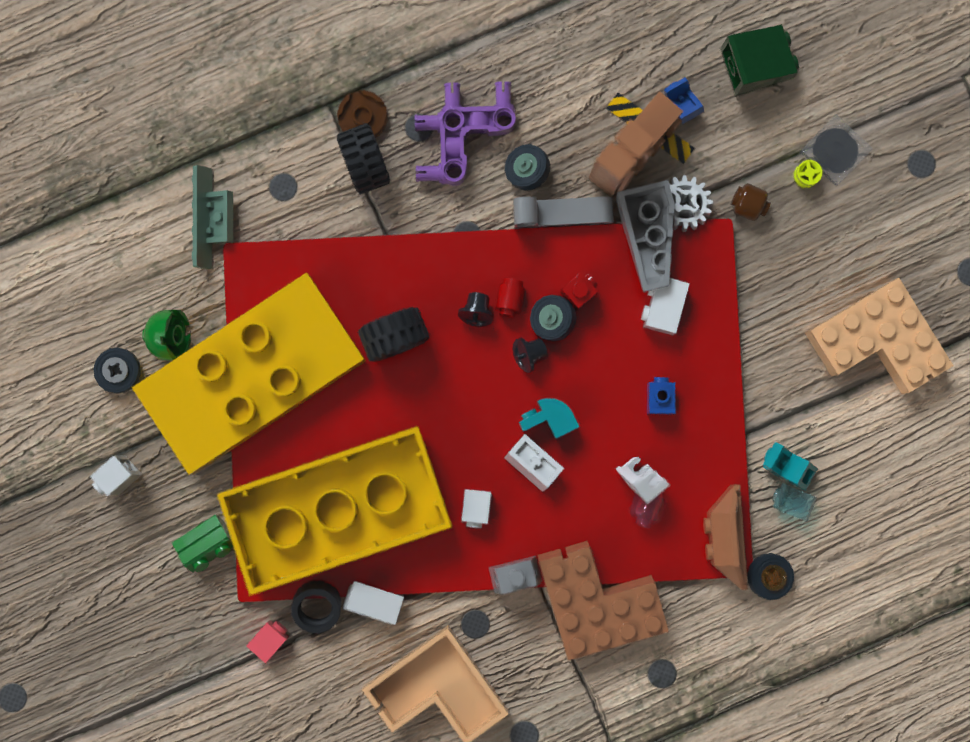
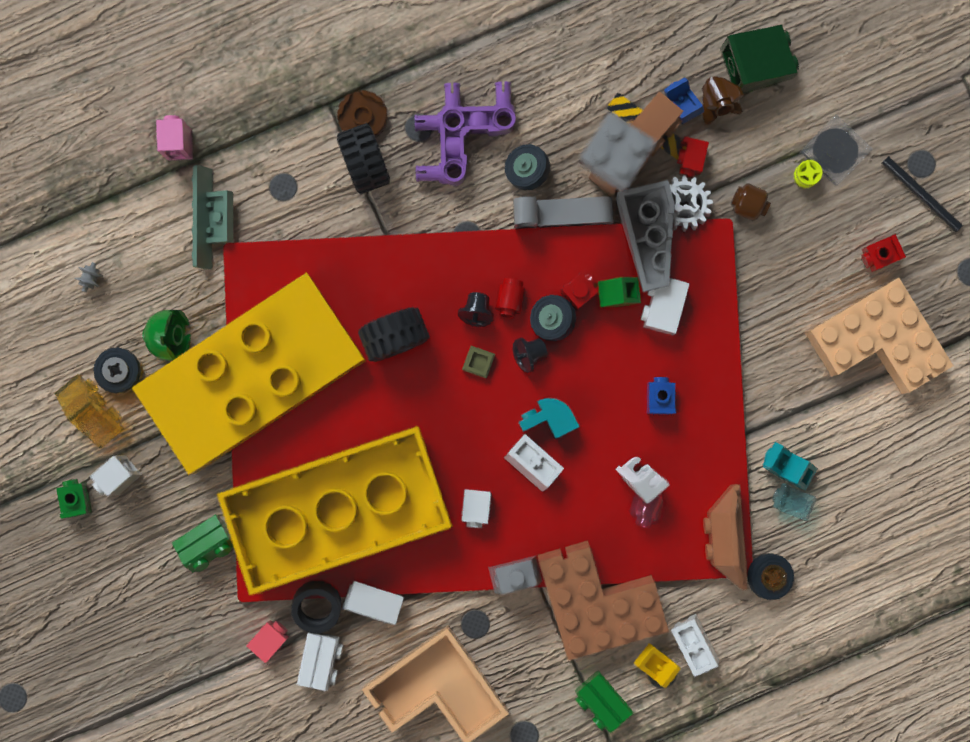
(82, 501): none -> green brick
(88, 411): none -> clear yellow brick
(89, 277): none -> light grey wheel
(174, 138): none -> bright pink brick
(318, 661): none -> white brick
(478, 362): none -> olive tile
(603, 701): none -> green brick
(616, 152): none -> light grey brick
(619, 292): none -> green brick
(657, 665): none -> yellow bracket
(692, 157): none -> red brick
(695, 645): none -> white hinge
(720, 98): none -> reddish brown brick
(892, 249): none -> red brick
(922, 194): none -> black bar

